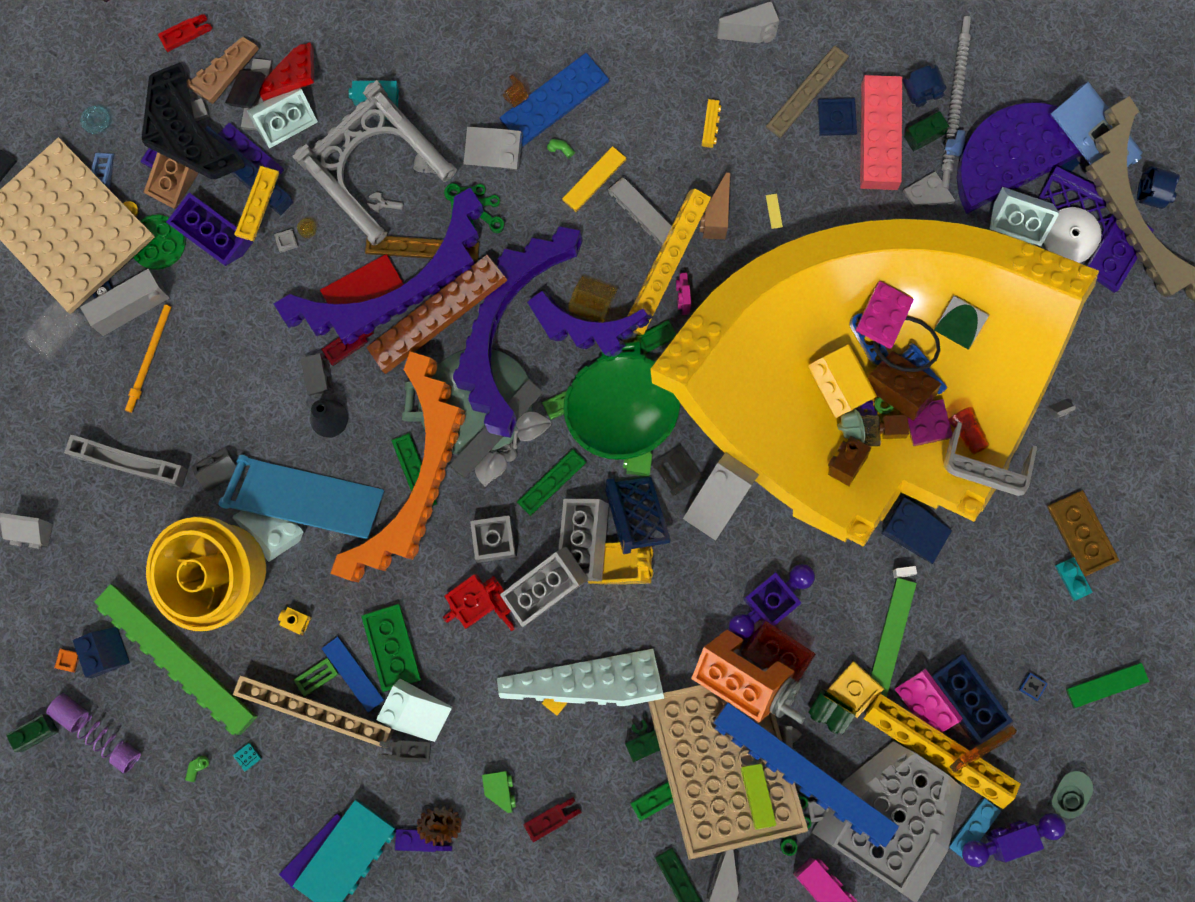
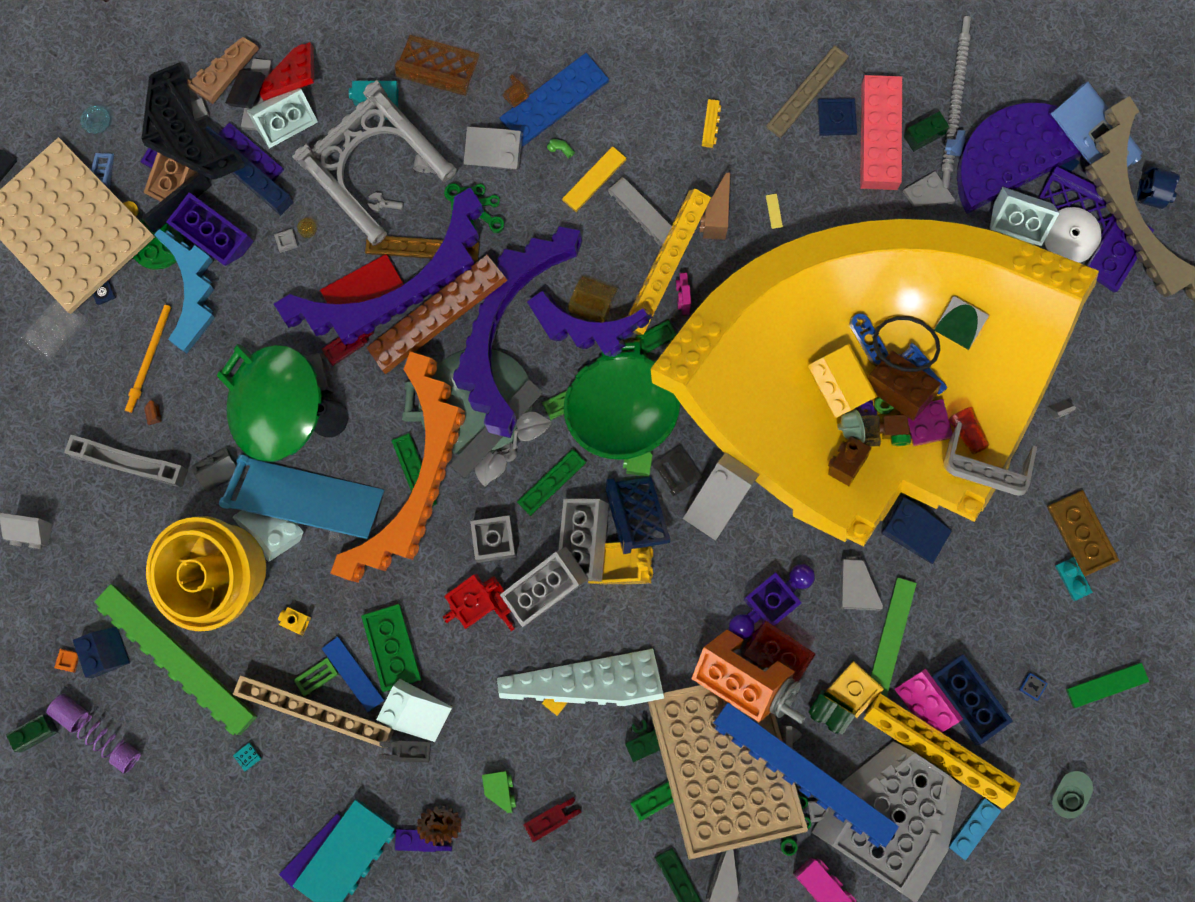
(124, 302): light grey brick -> none
(152, 413): none -> dark orange slope
(161, 212): none -> black tile
(184, 32): red hinge -> none
(194, 318): none -> dark azure arch
(196, 765): bright green arm -> none
(257, 203): yellow tile -> none
(271, 401): none -> green dish
(432, 76): none -> clear orange fence
(750, 25): light grey slope -> none
(758, 796): lime tile -> none
(857, 587): none -> light grey slope
(884, 315): dark pink plate -> none
(901, 440): none -> green tile
(904, 572): white tile -> none
(925, 85): dark blue brick -> none
(983, 749): clear orange tile -> none
(1015, 841): dark purple brick -> none

